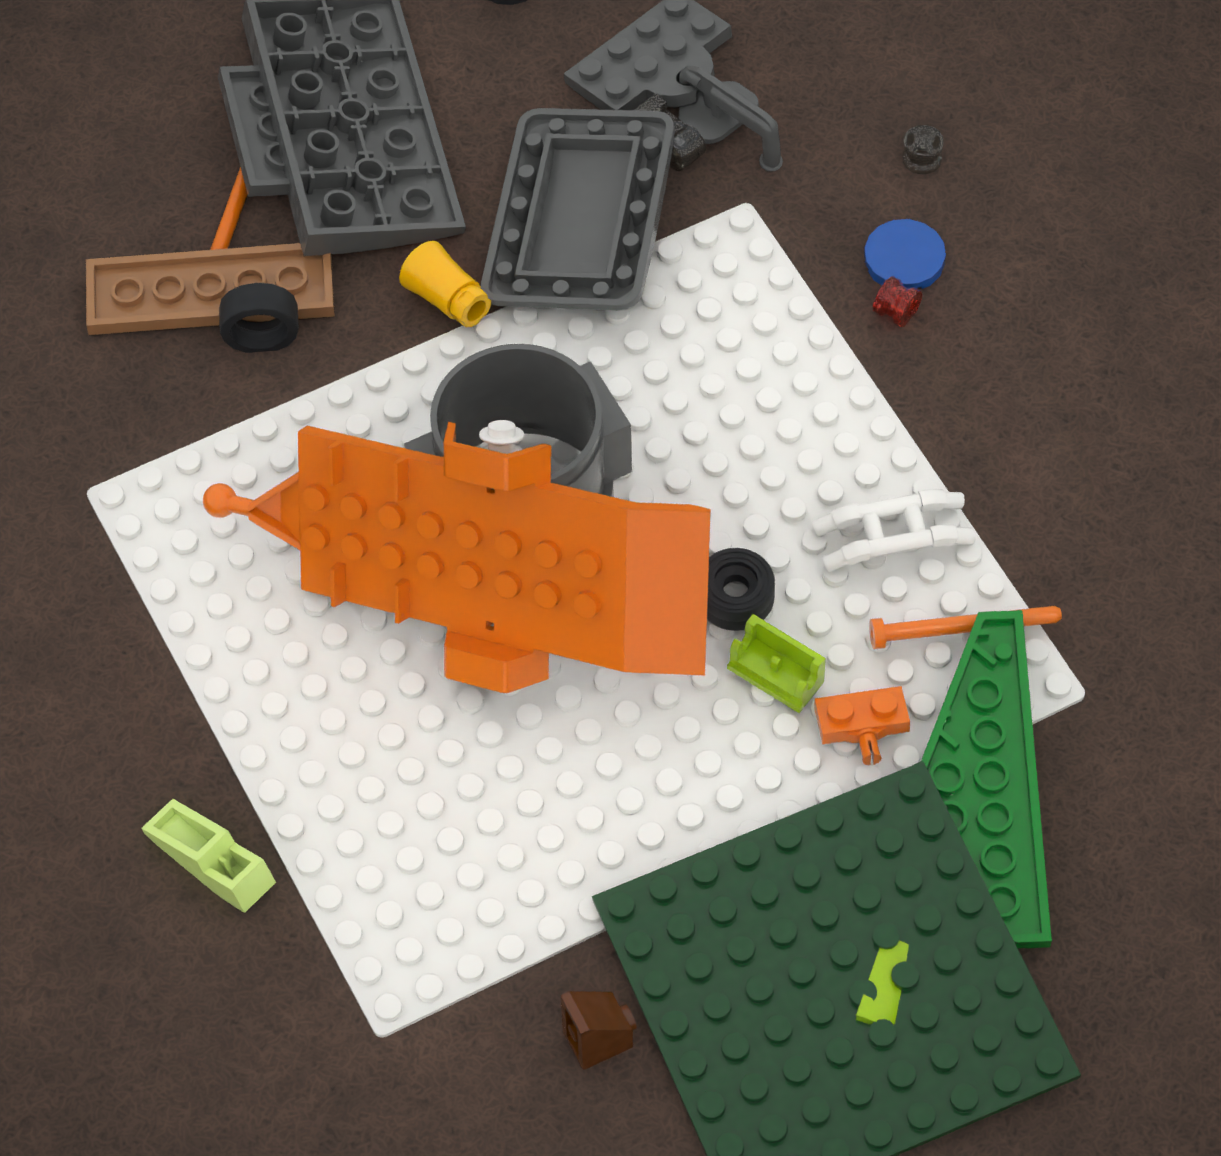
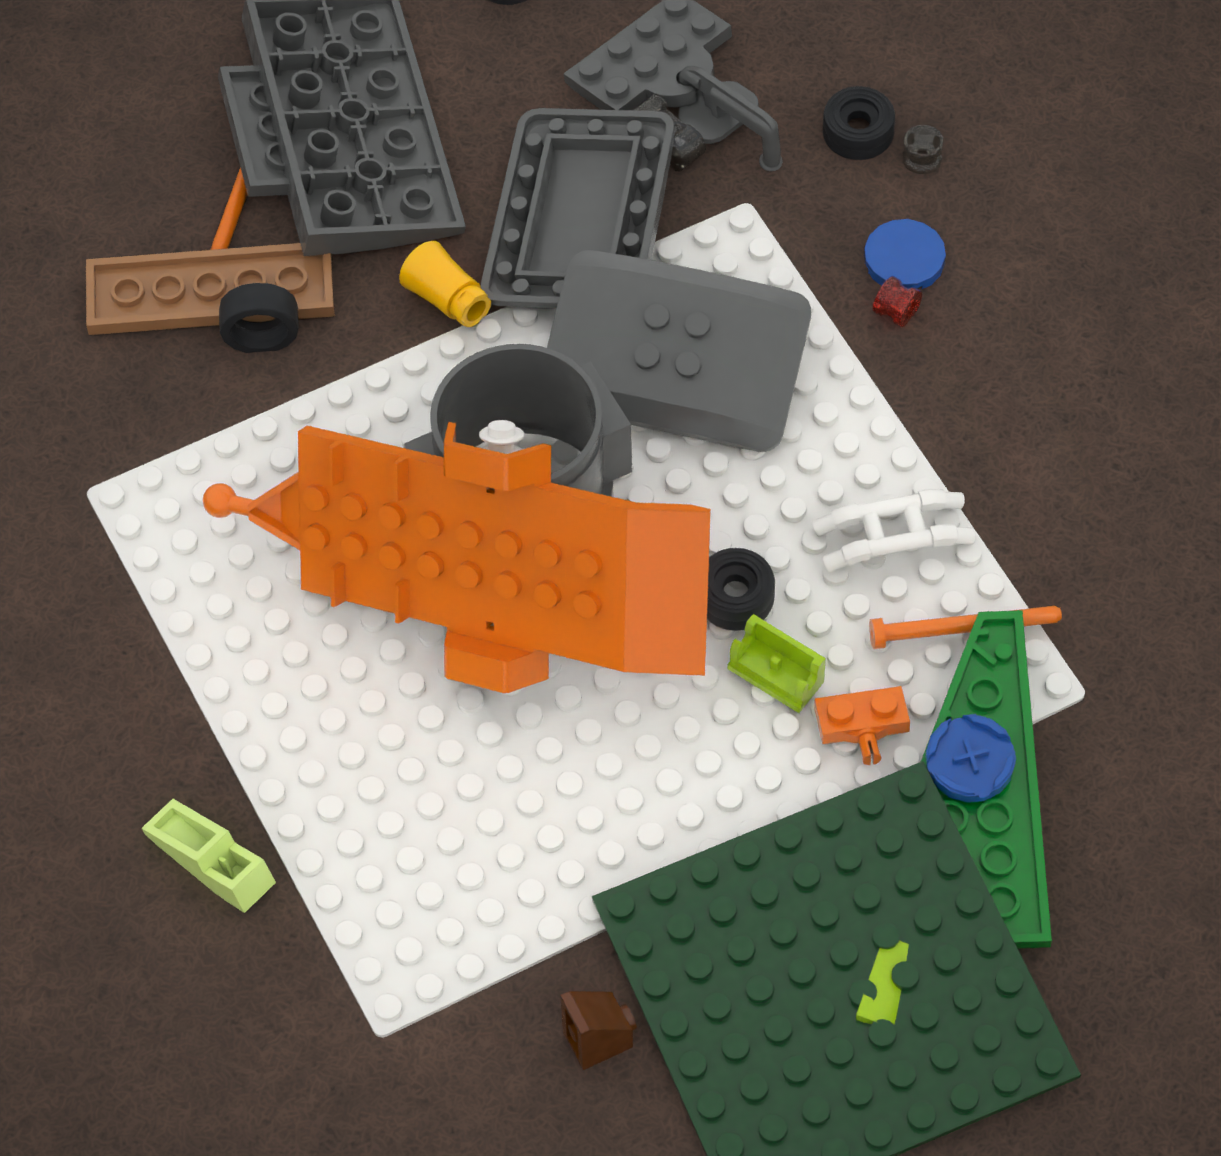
(685, 346): none -> dark grey wedge
(864, 104): none -> black tyre
(970, 758): none -> blue tile

